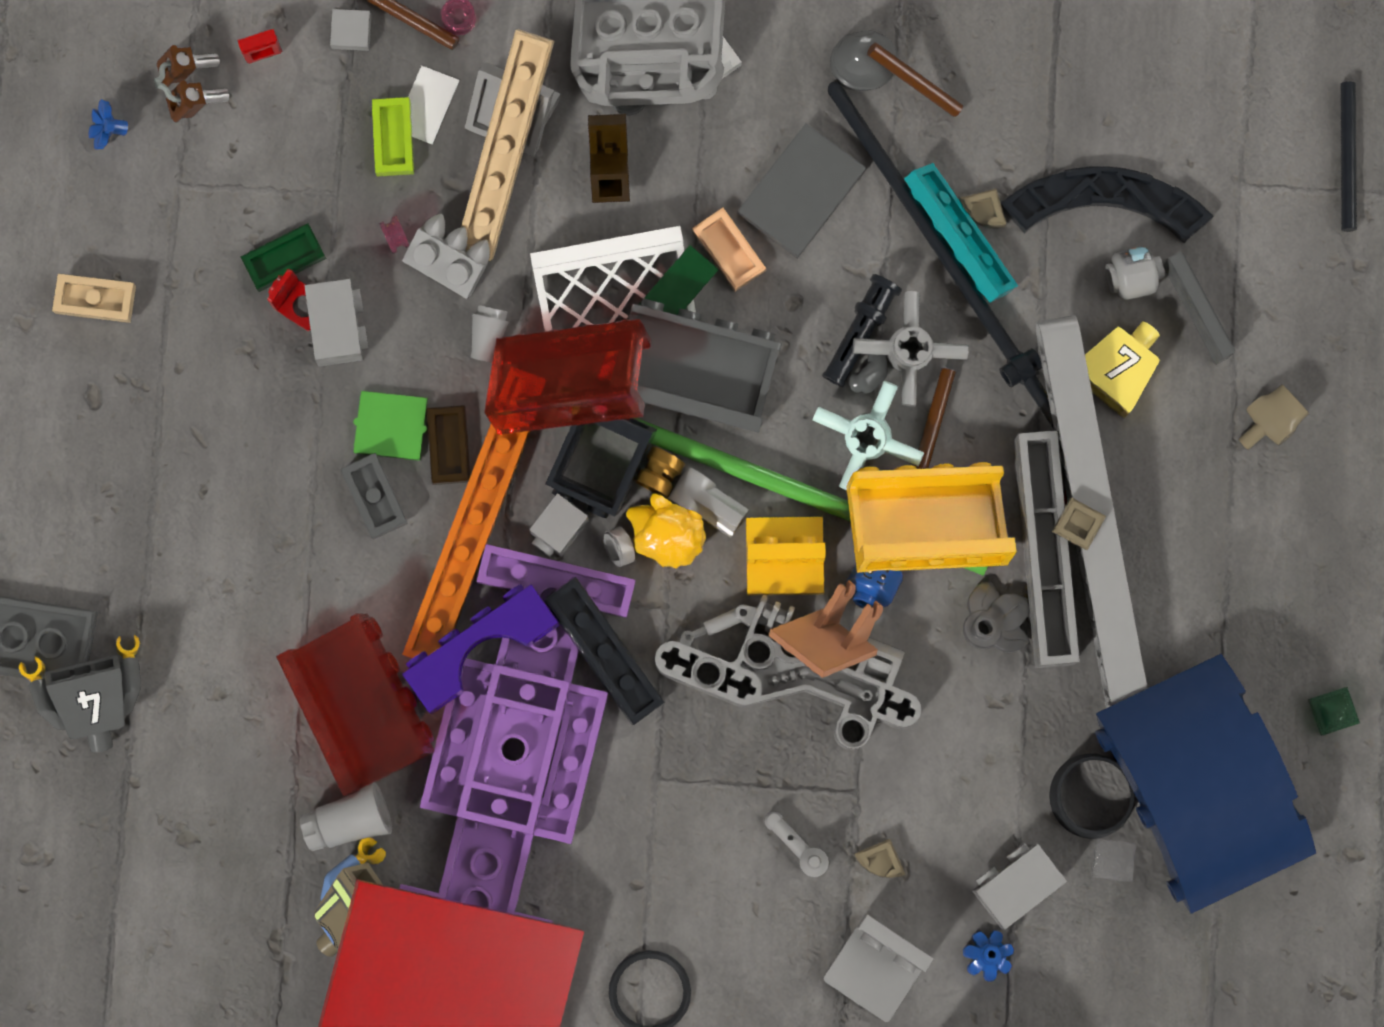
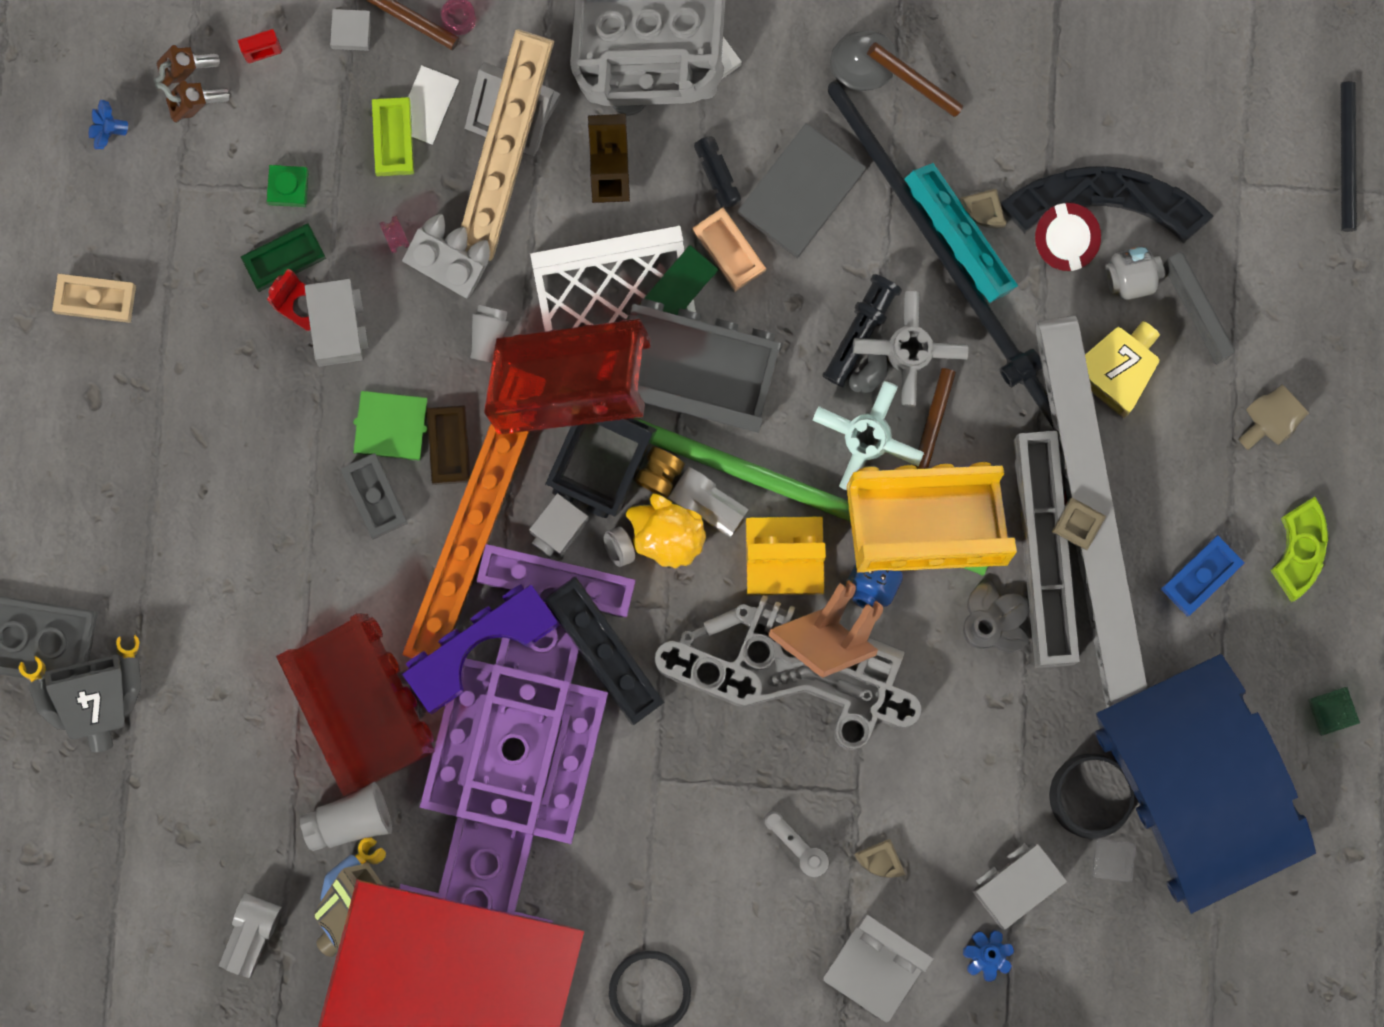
(253, 925): none -> light grey piece
(287, 186): none -> green plate
(717, 172): none -> black axle
(1068, 236): none -> sticker
(1202, 576): none -> blue plate
(1304, 549): none -> lime tile

